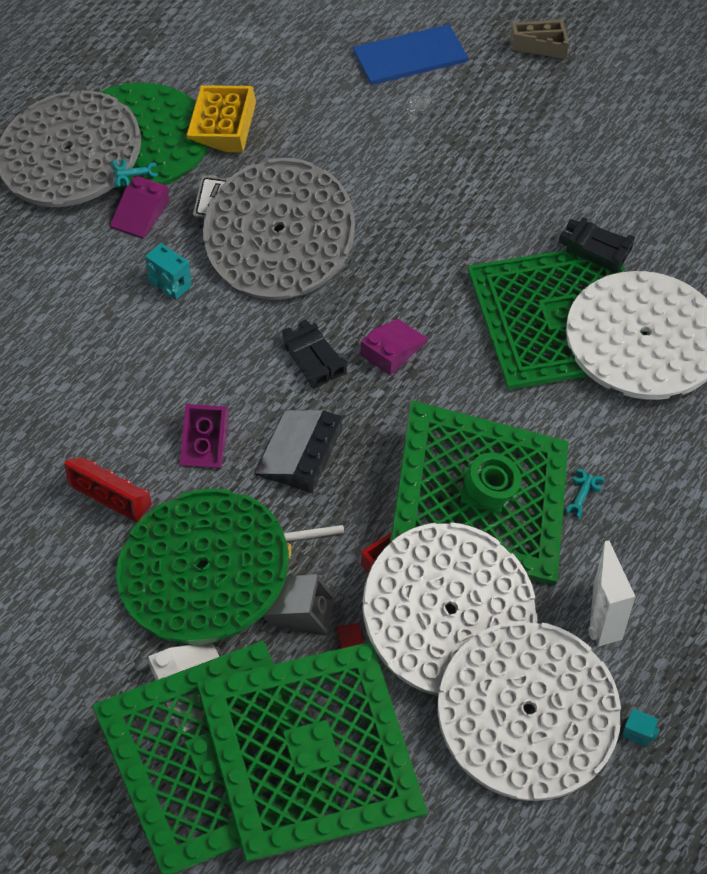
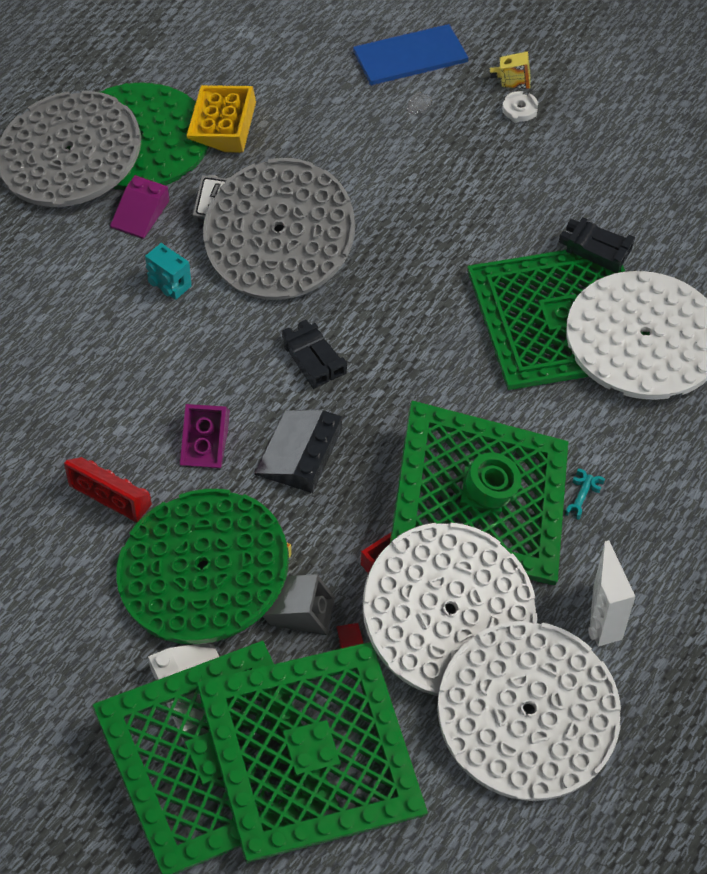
(121, 173): teal bar -> none
(327, 531): white bar -> none
(391, 345): magenta slope -> none
(513, 71): none -> light yellow torso
(516, 113): none -> white plate
(540, 38): dark tan wedge -> none
(641, 728): teal brick -> none

